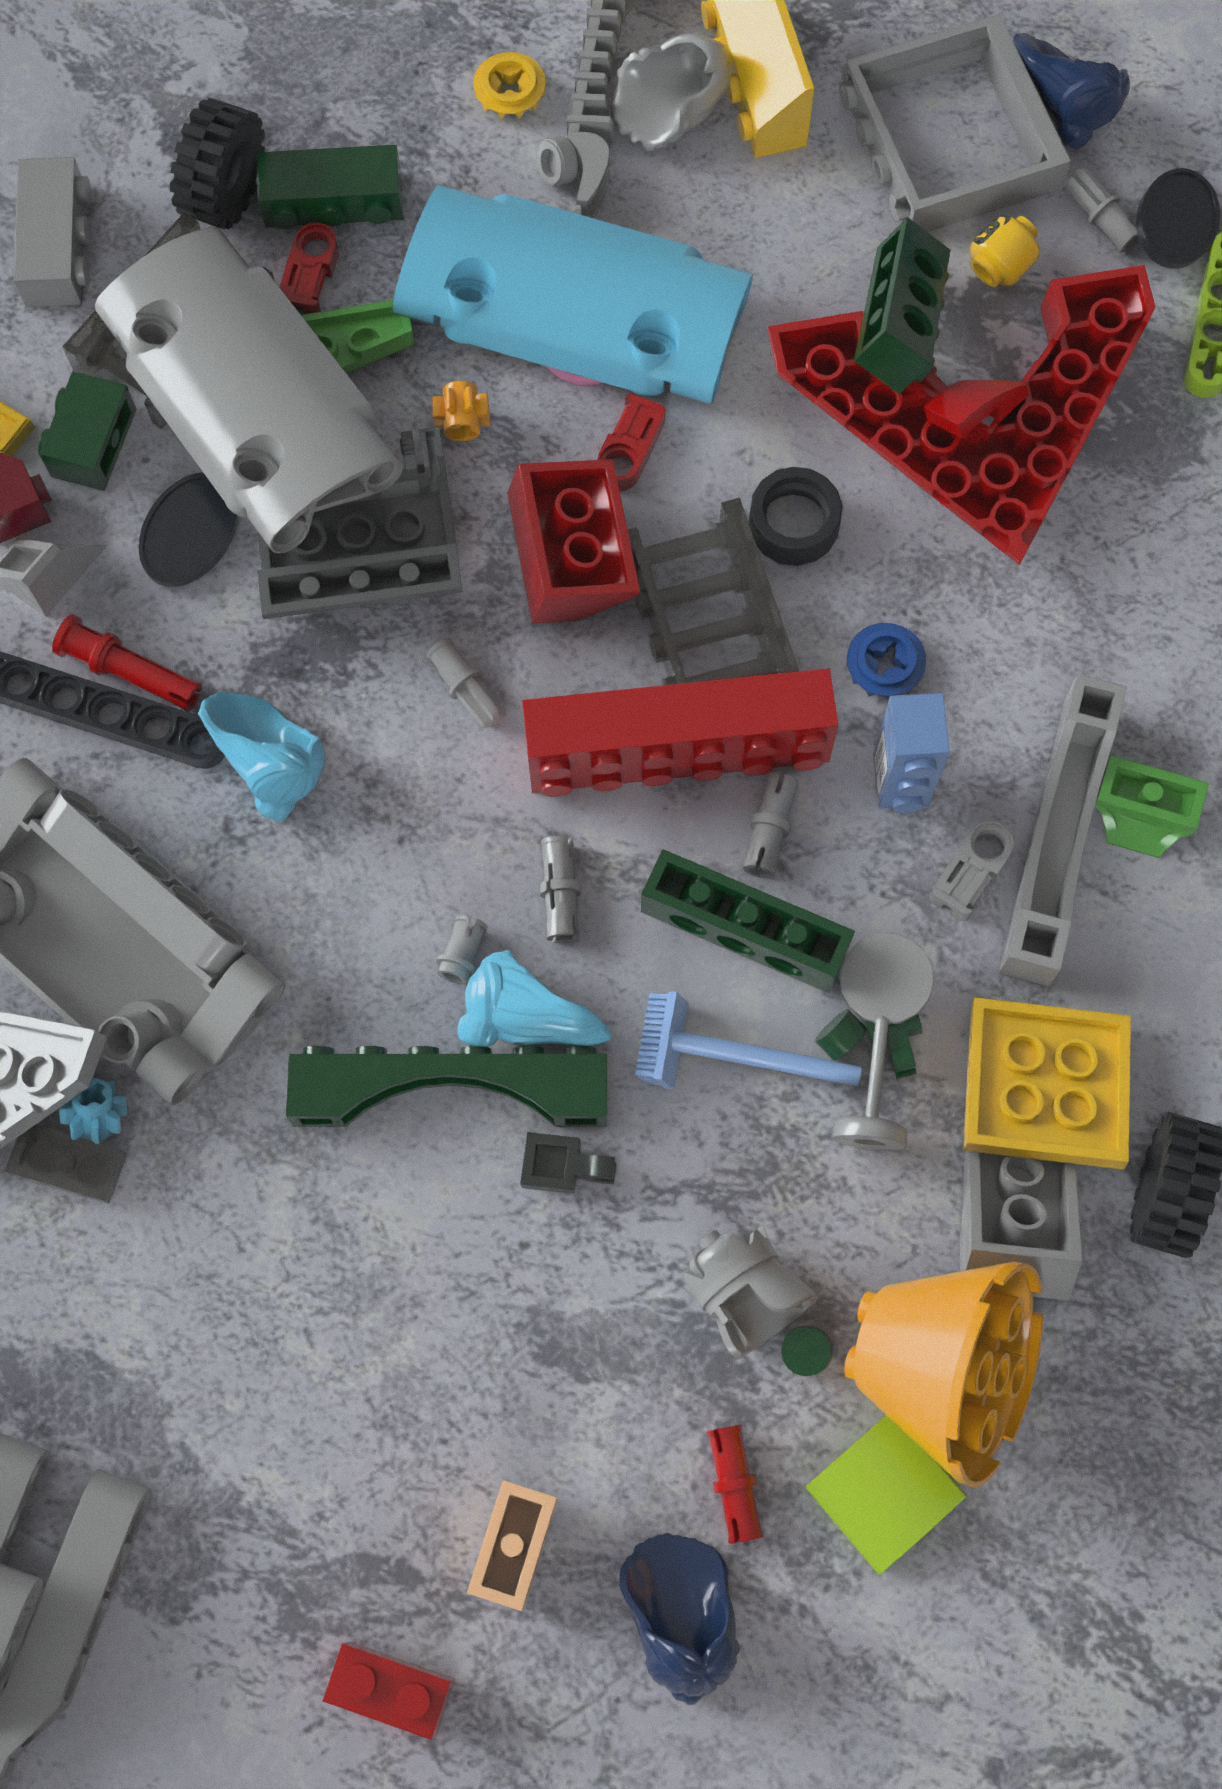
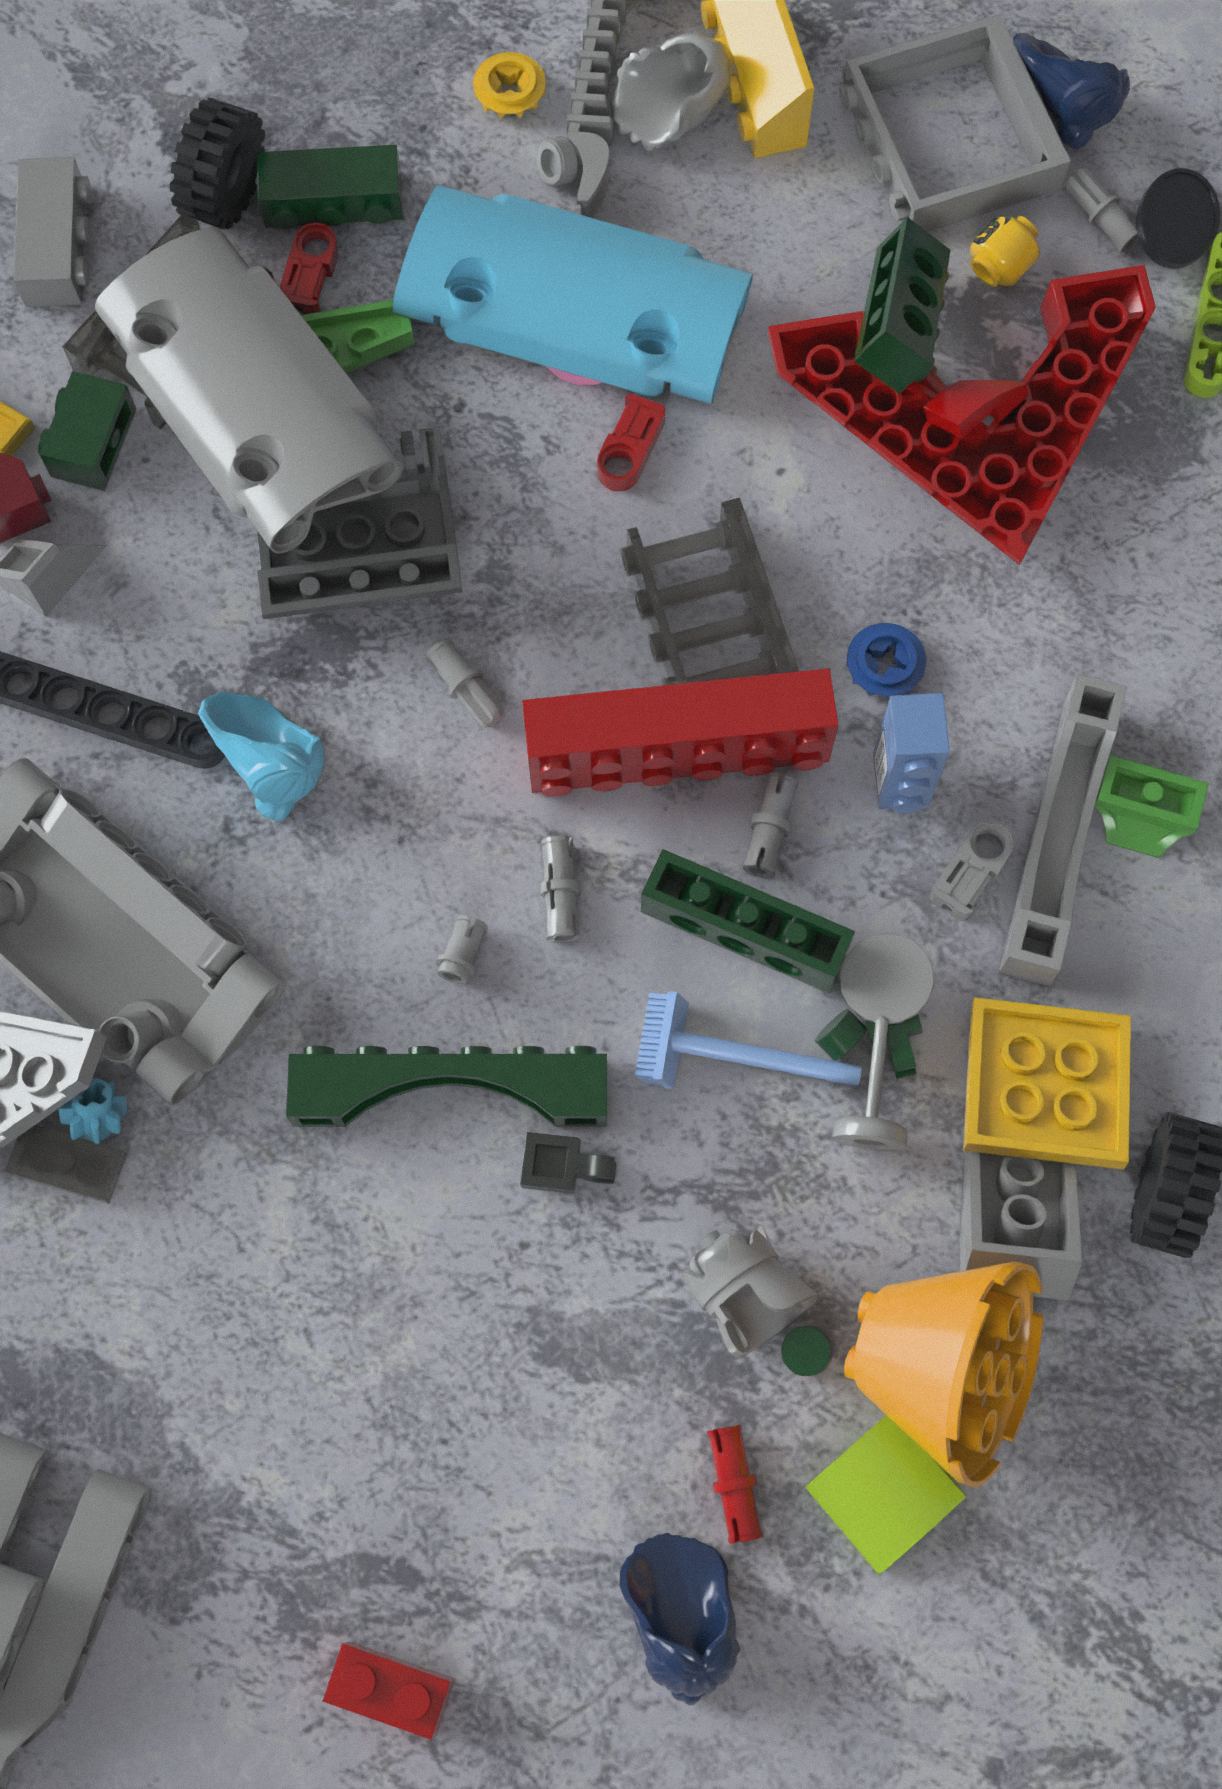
(107, 655): red pin -> none
(185, 532): black piece -> none
(461, 411): light orange gear -> none
(512, 1545): light nougat brick -> none
(520, 1010): medium azure hair -> none
(571, 539): red slope -> none
(802, 483): black tyre -> none

